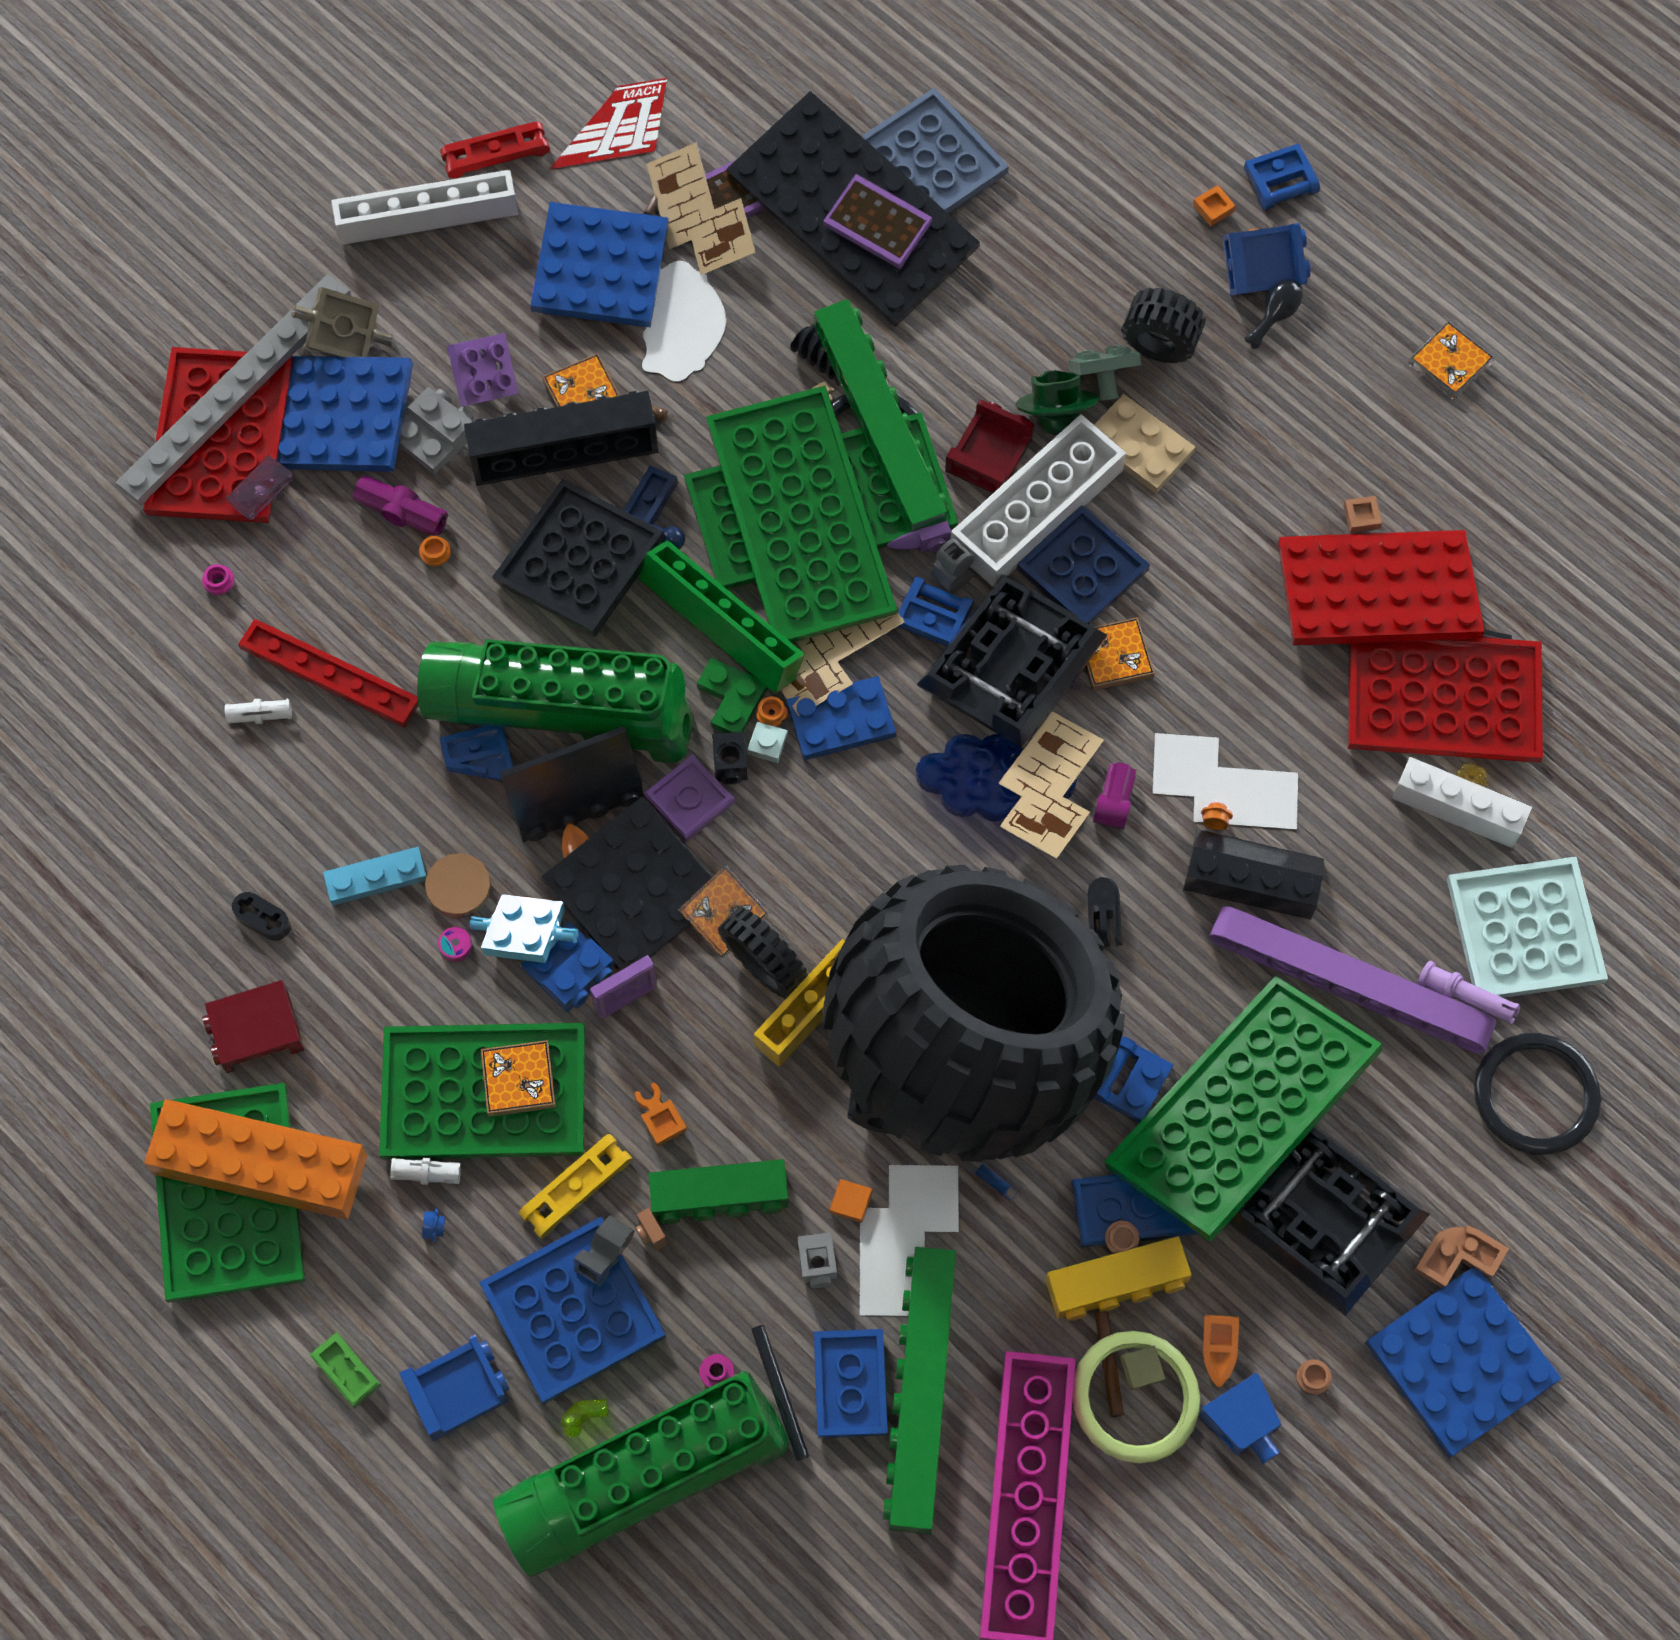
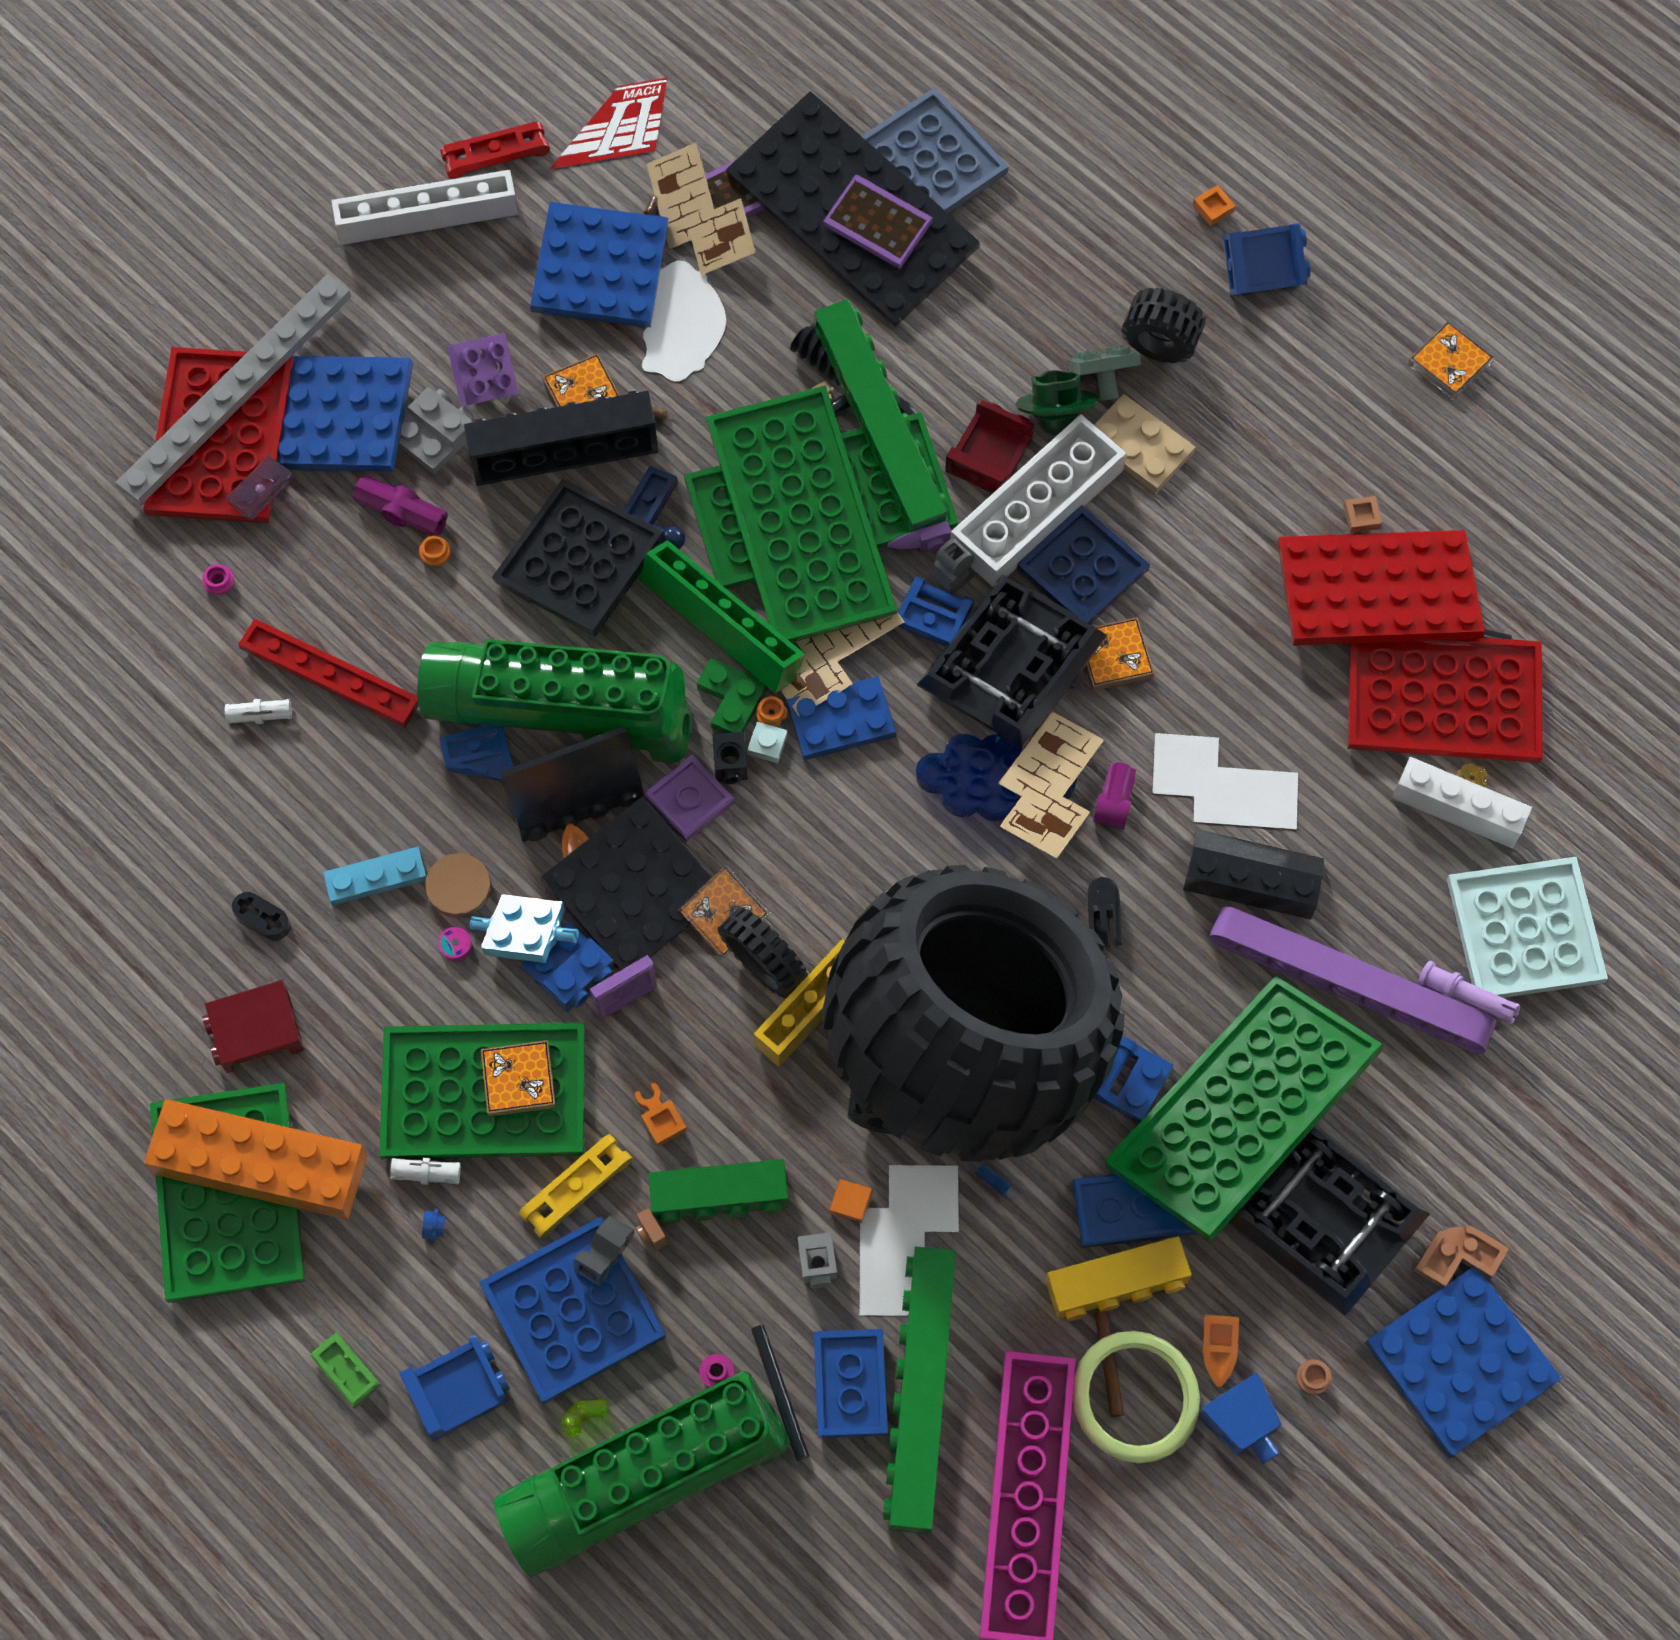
(341, 324): dark tan plate -> none
(1121, 1236): nougat plate -> none
(1142, 1368): olive tile -> none
(1216, 816): orange plate -> none
(1279, 168): blue plate -> none
(1280, 304): black piece -> none
(1524, 1143): black wedge -> none

